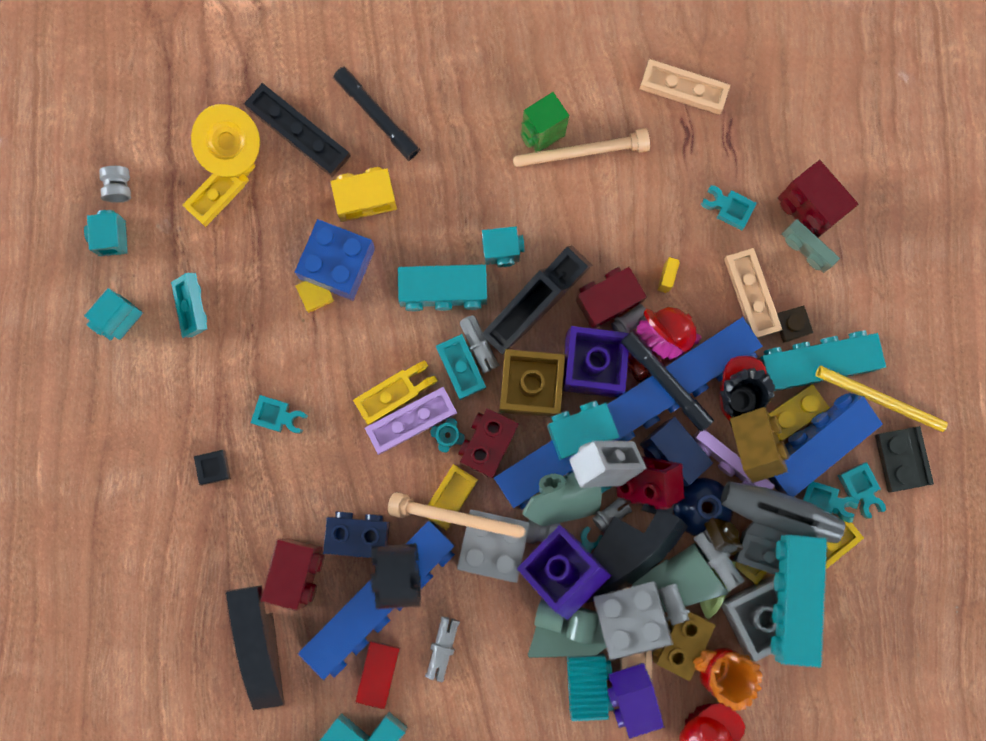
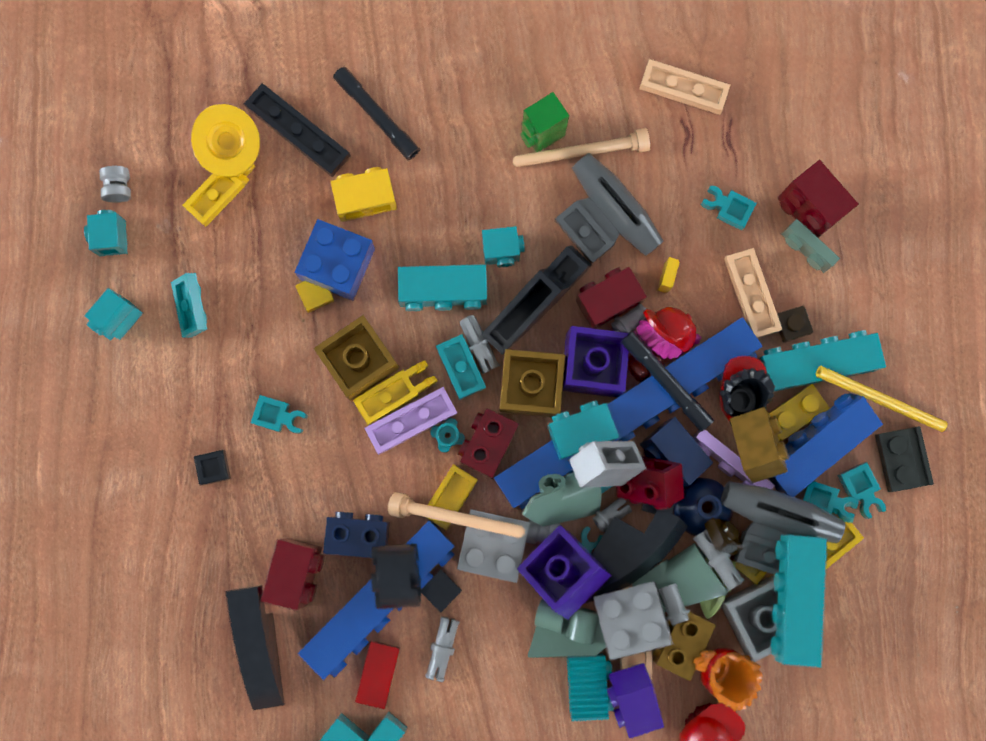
(356, 358): none -> pearl gold brick
(441, 590): none -> black tile
(609, 211): none -> dark grey plate

